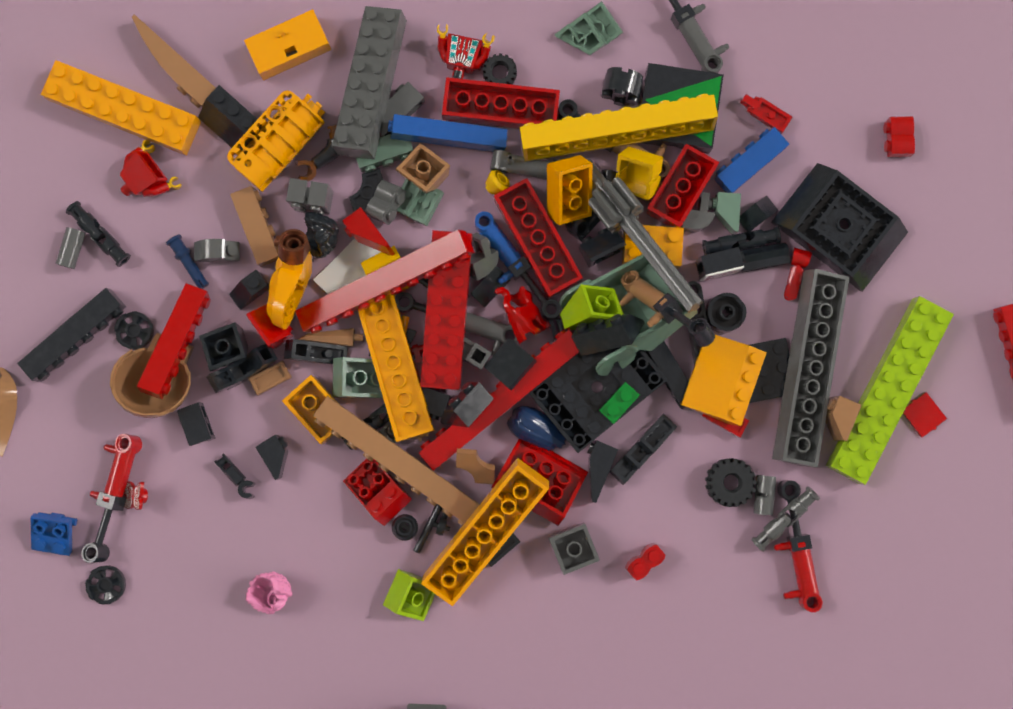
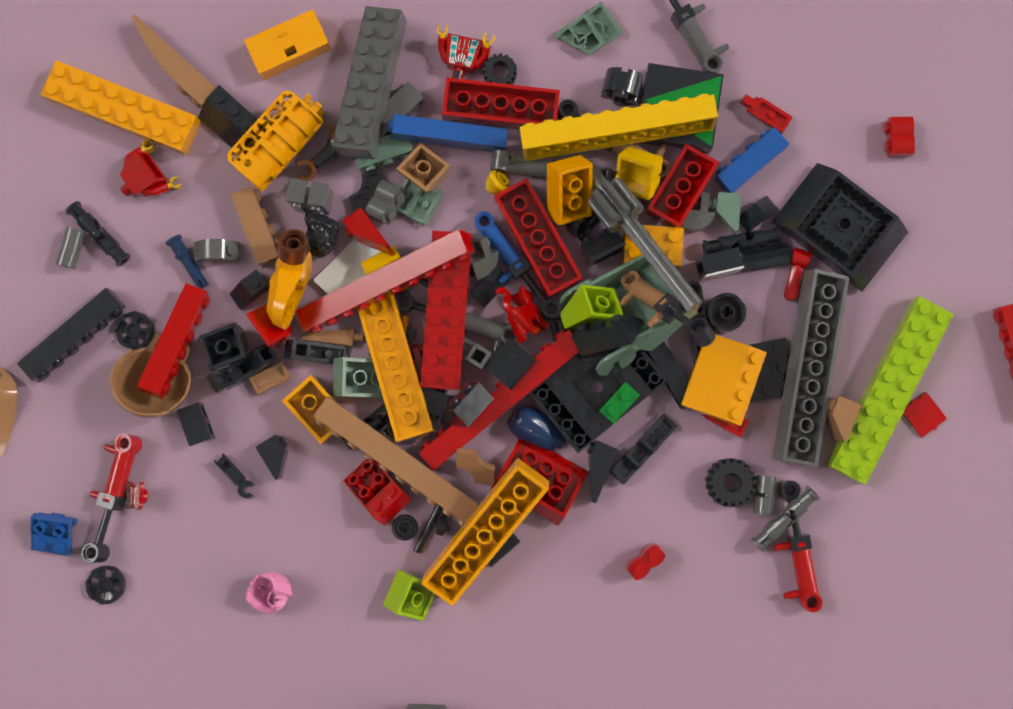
(574, 548): dark grey brick -> none

